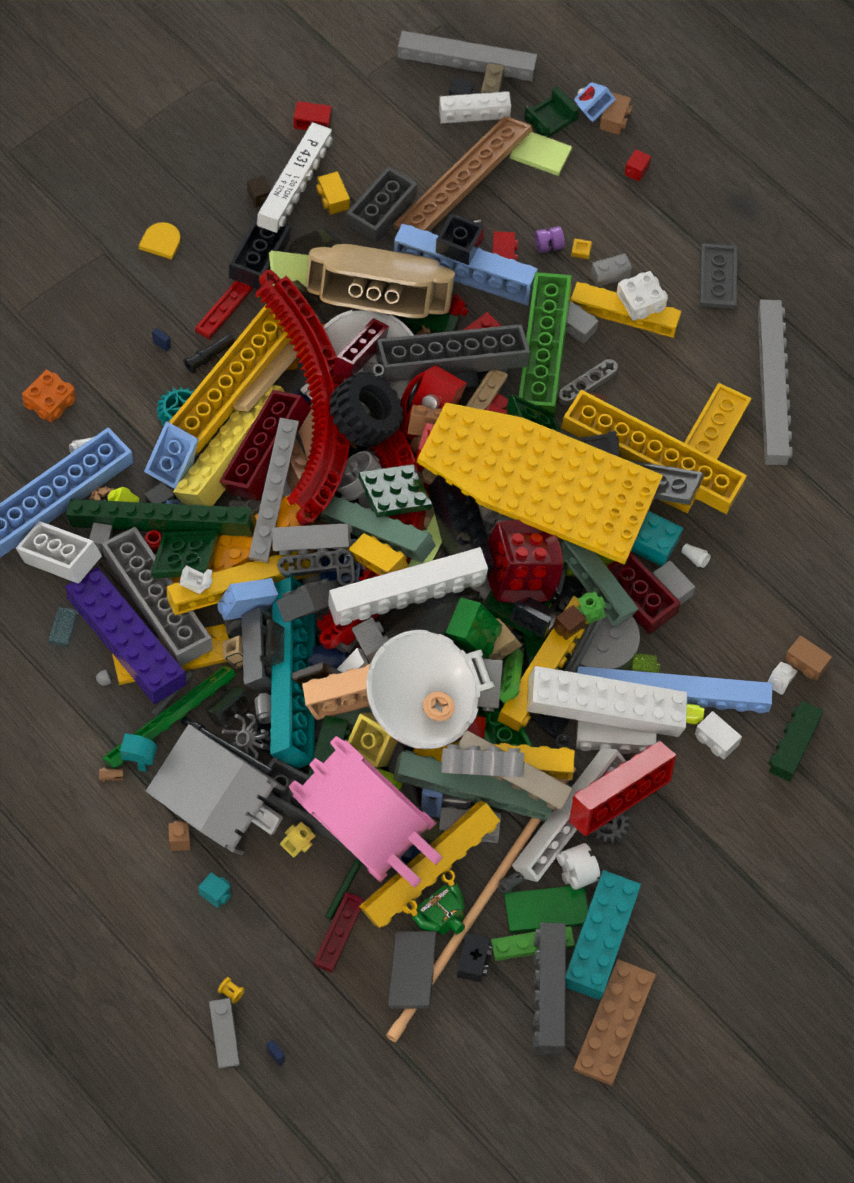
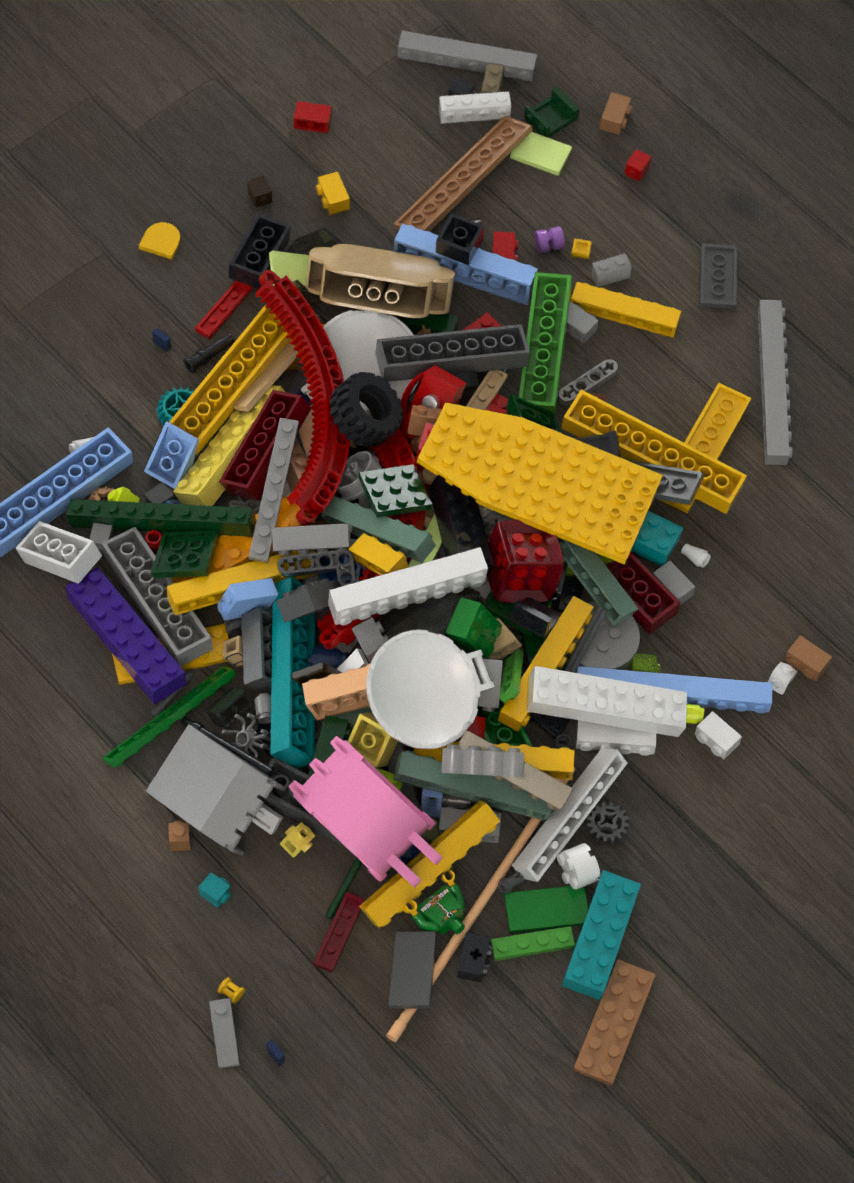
(49, 396): orange brick -> none
(63, 626): clear light blue tile -> none
(103, 678): light grey hinge -> none
(110, 774): medium nougat pin -> none
(139, 750): teal brick -> none
(195, 580): white bracket -> none
(274, 643): clear smoke hinge -> none
(294, 177): white brick -> none
(360, 349): dark red brick -> none
(377, 369): light grey piece -> none
(381, 204): dark grey brick -> none
(442, 700): light nougat gear -> none
(458, 306): red tile -> none
(550, 992): dark grey brick -> none
(569, 622): reddish brown brick -> none
(592, 607): bright green brick -> none
(594, 100): light blue torso -> none
(622, 788): red brick -> none
(642, 295): white brick -> none
(795, 741): dark green brick -> none

